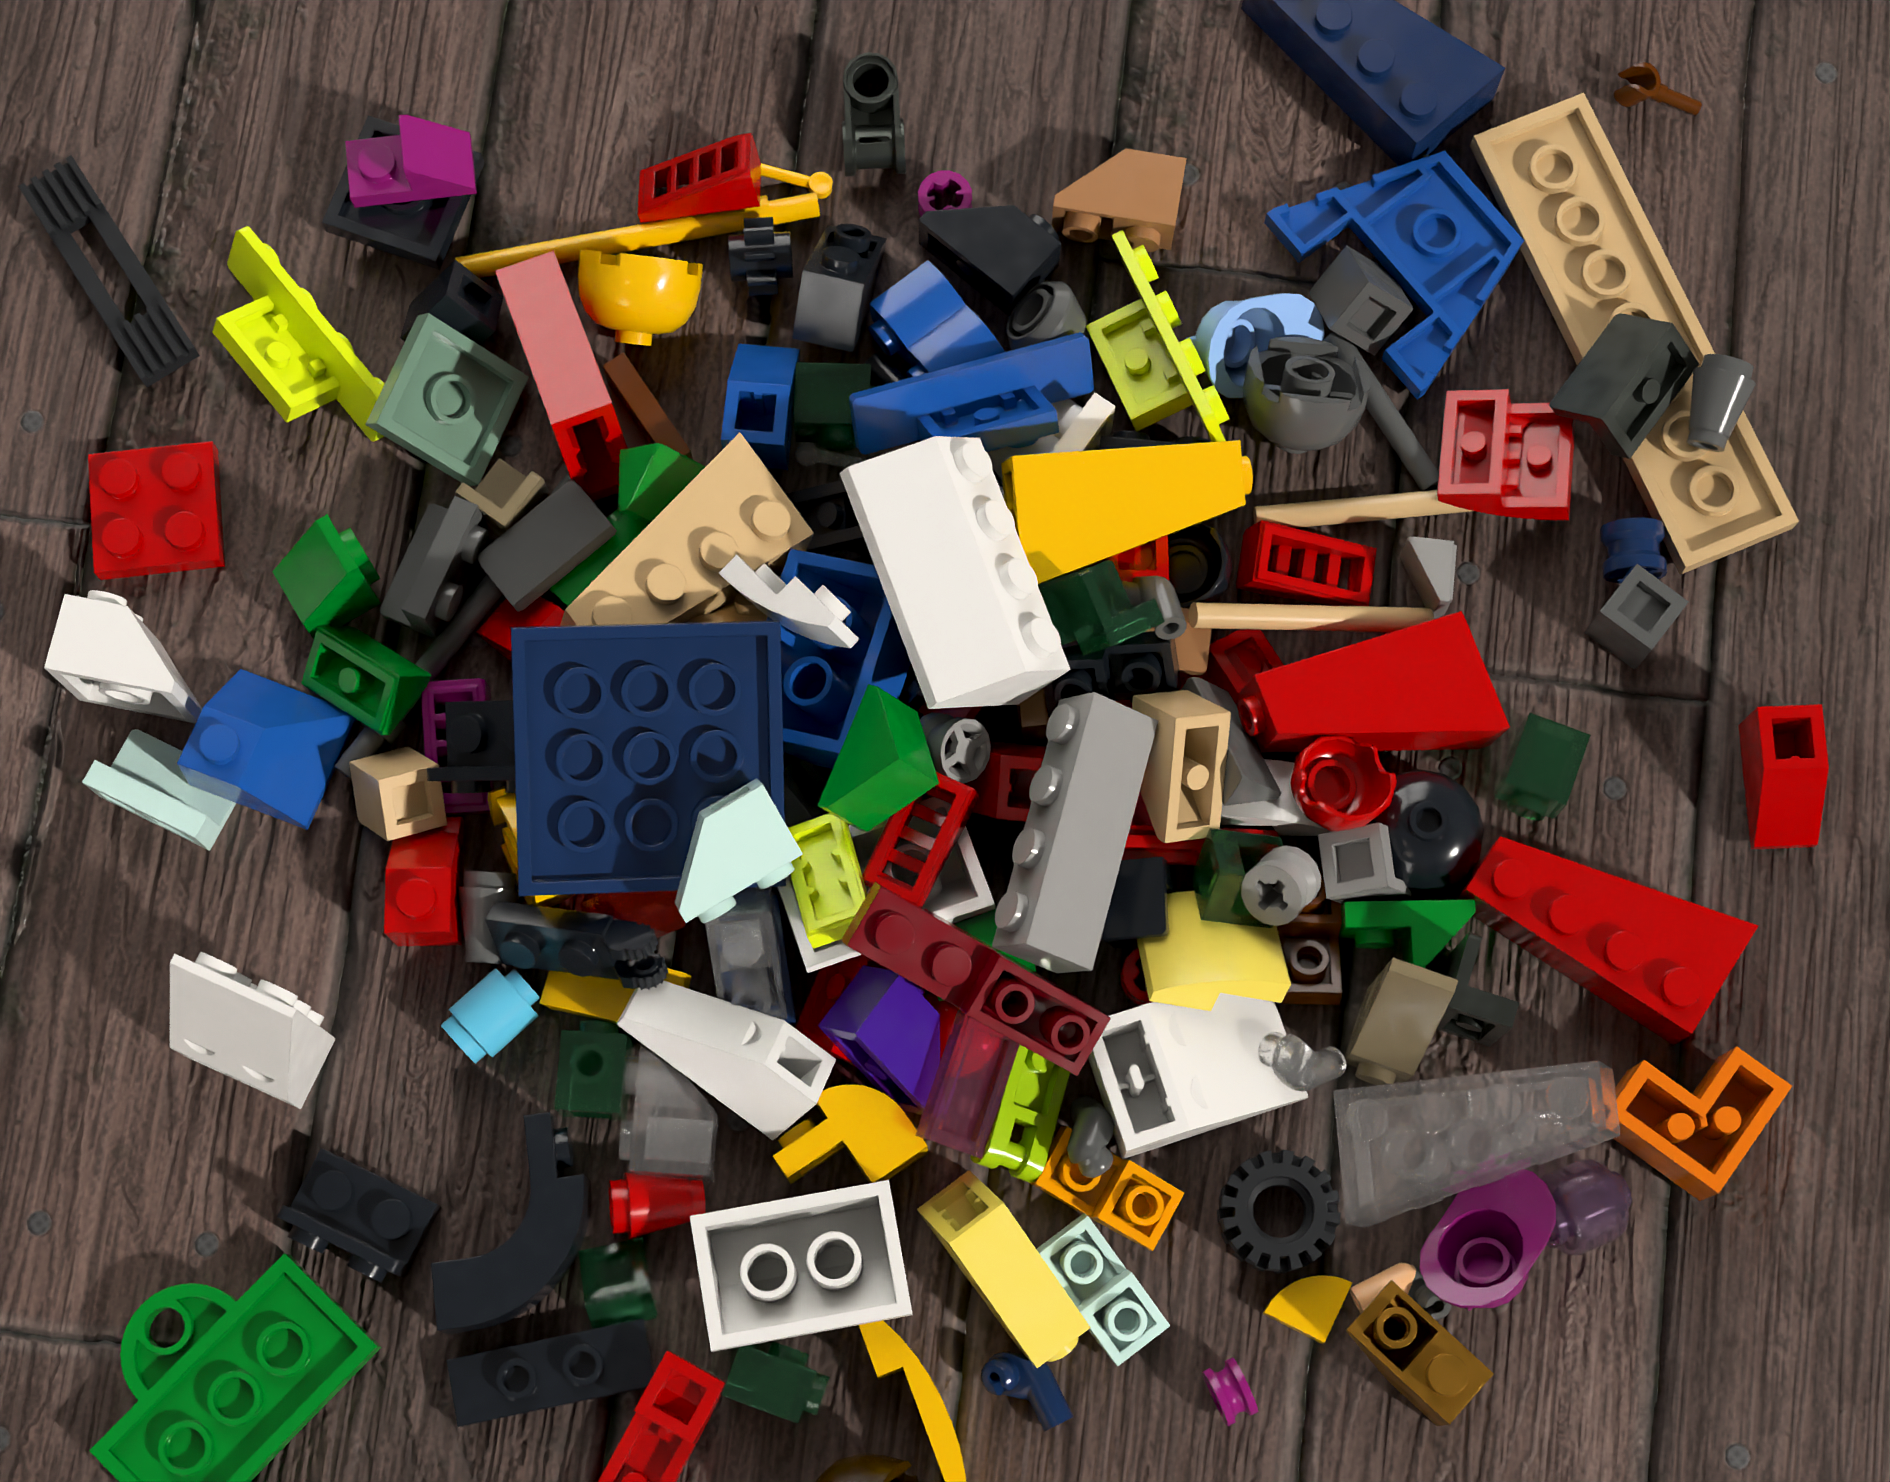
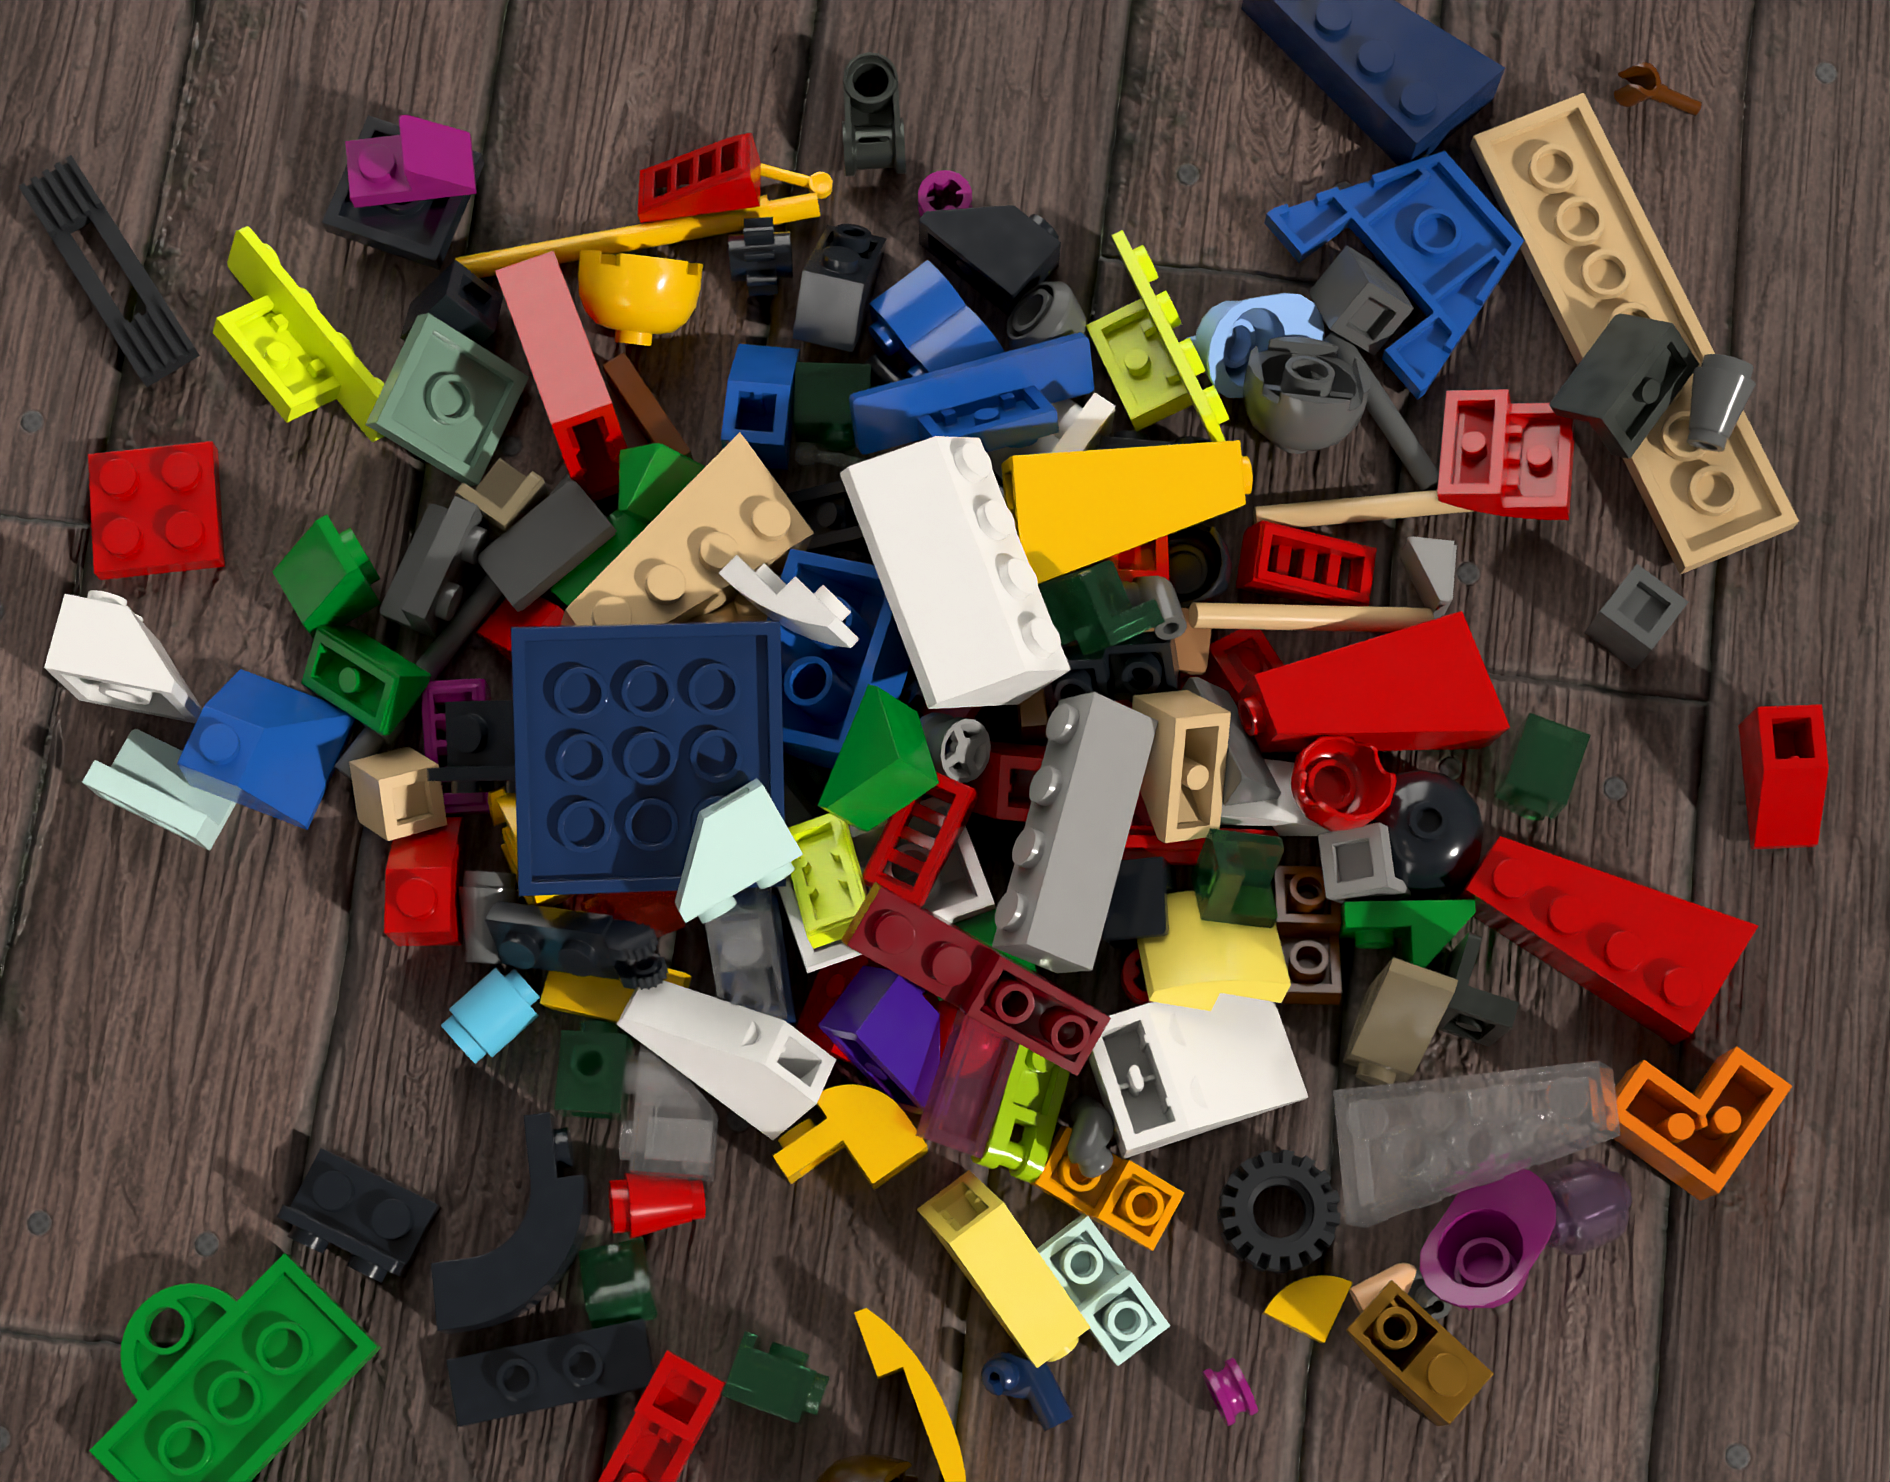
(245, 1028): white slope -> none
(800, 1265): white slope -> none
(1126, 193): medium nougat slope -> none
(1295, 877): light grey wheel -> none
(1298, 1064): clear arm -> none
(1632, 543): dark blue wheel -> none

